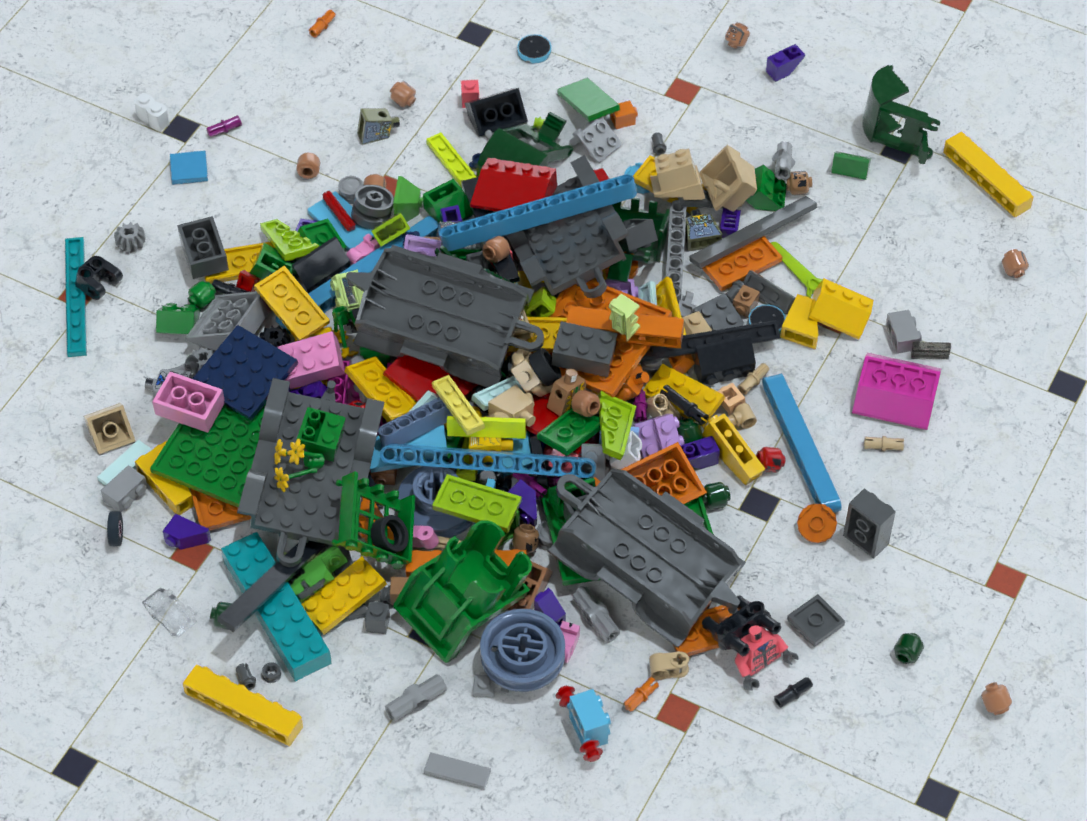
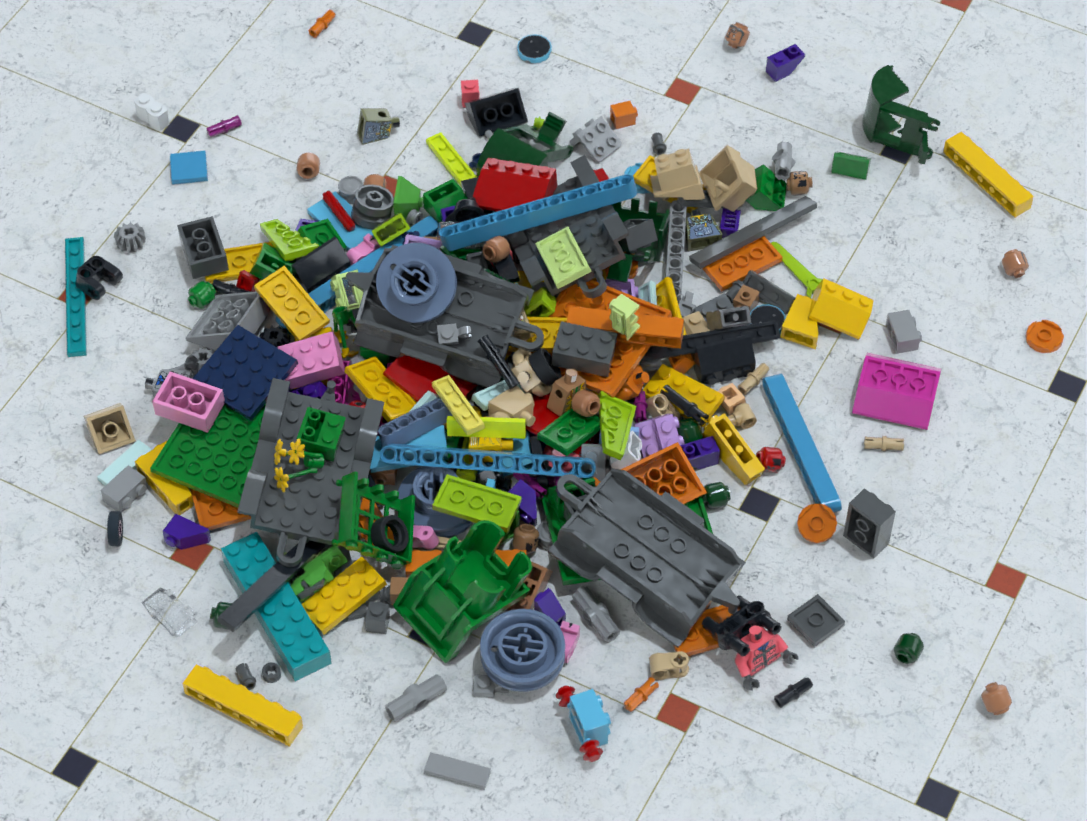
(176, 319): green slope -> none
(403, 94): nougat head -> none
(414, 217): none -> light grey bush
(440, 288): none -> sand blue wheel
(449, 334): none -> light grey plate
(465, 210): none -> black piece
(494, 355): none -> black pin
(563, 257): none -> yellowish green tile
(588, 99): tile -> none
(728, 318): none -> flat silver brick
(930, 350): clear smoke tile -> none
(1044, 336): none -> orange tile

